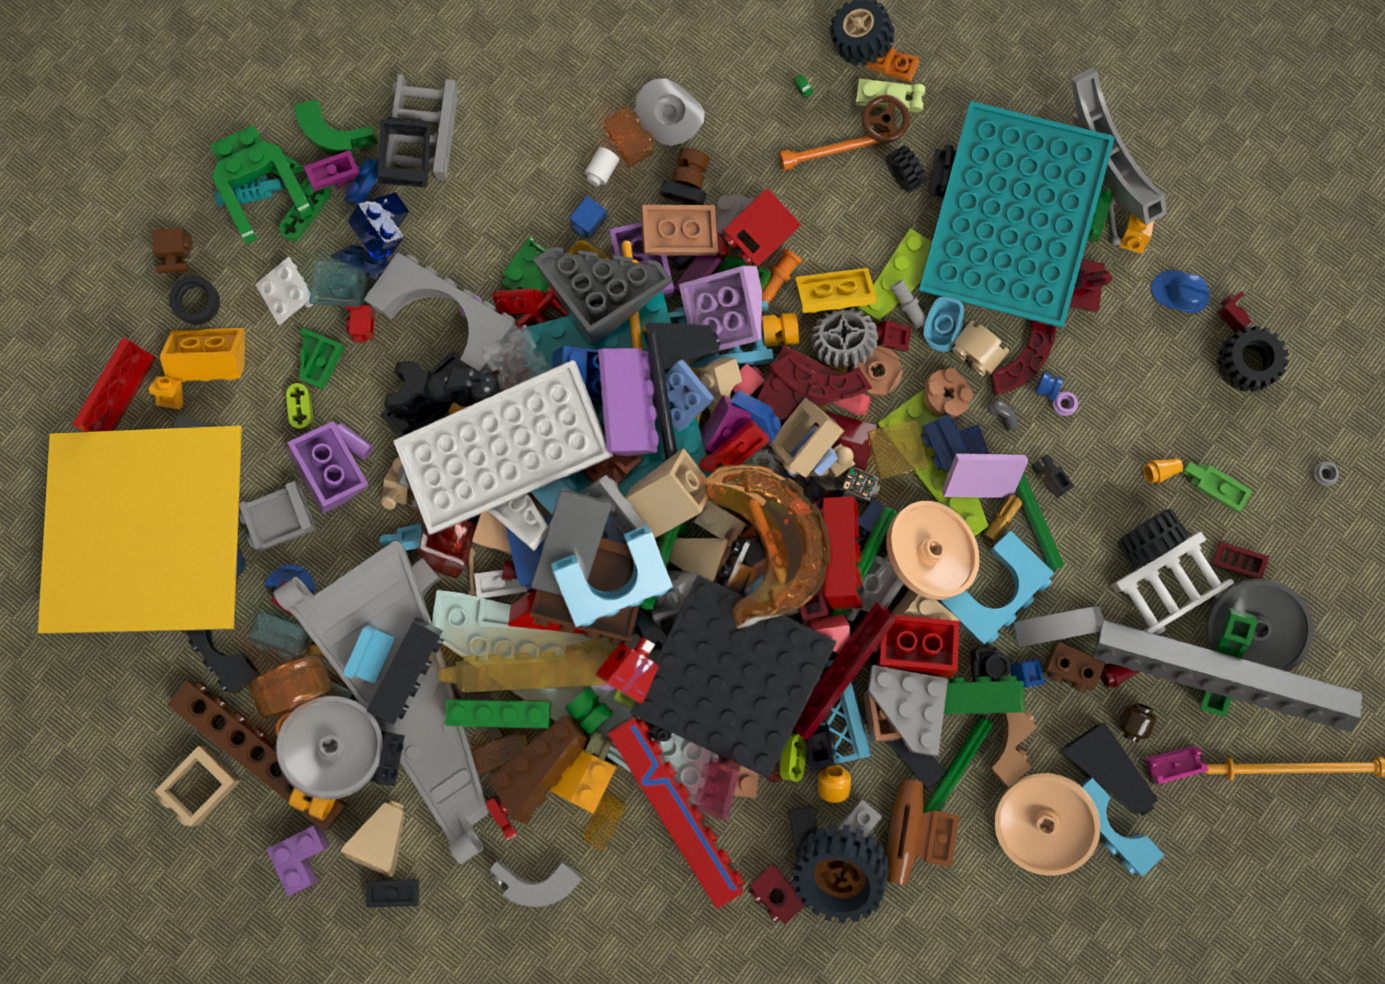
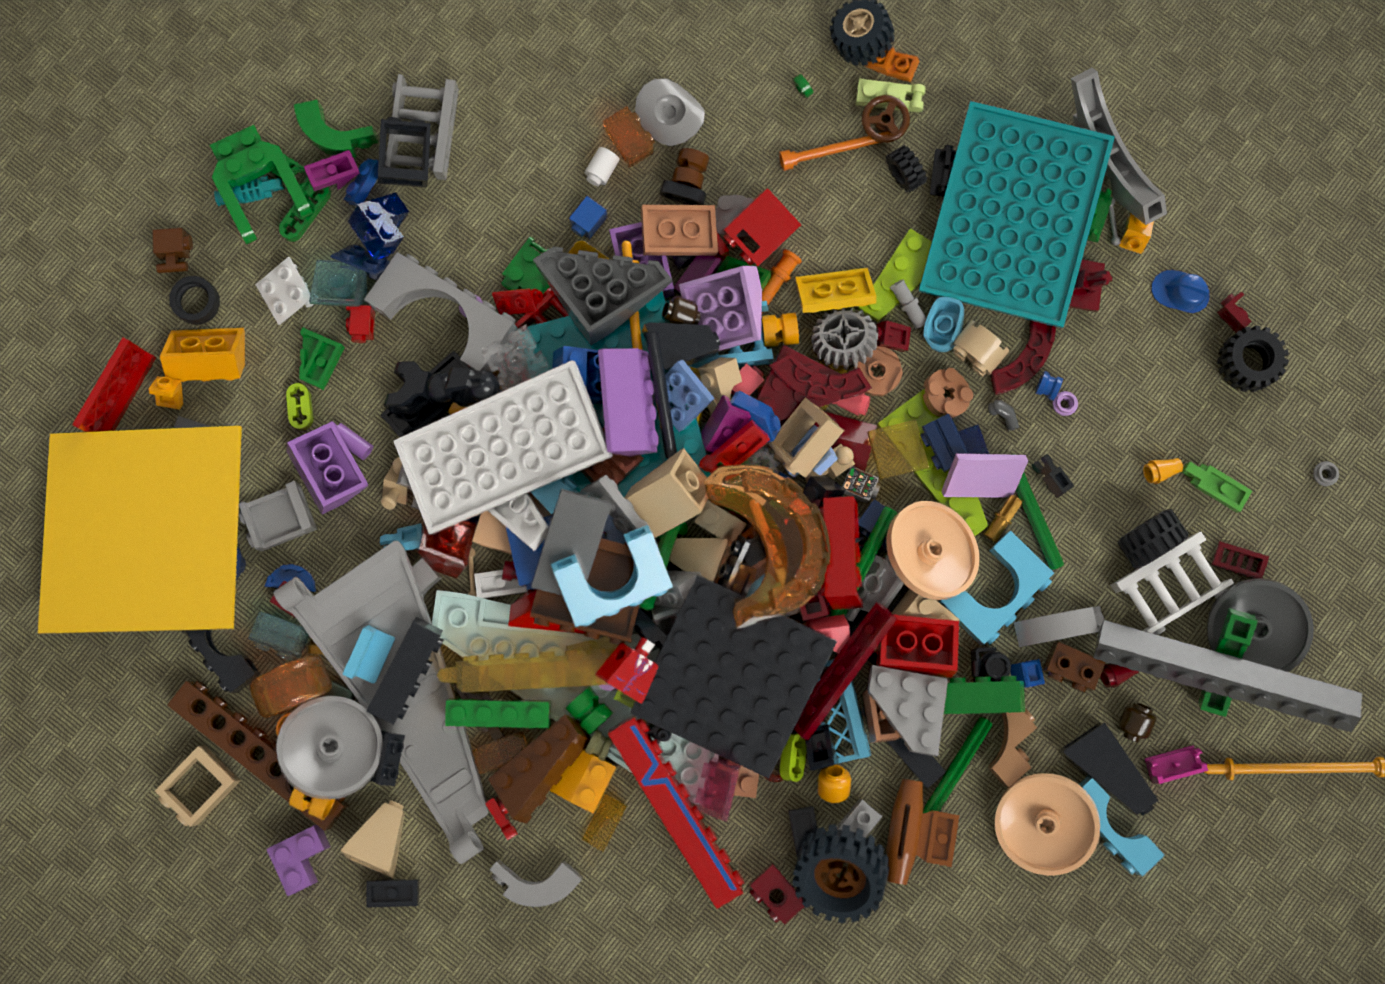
(681, 311): none -> dark brown head

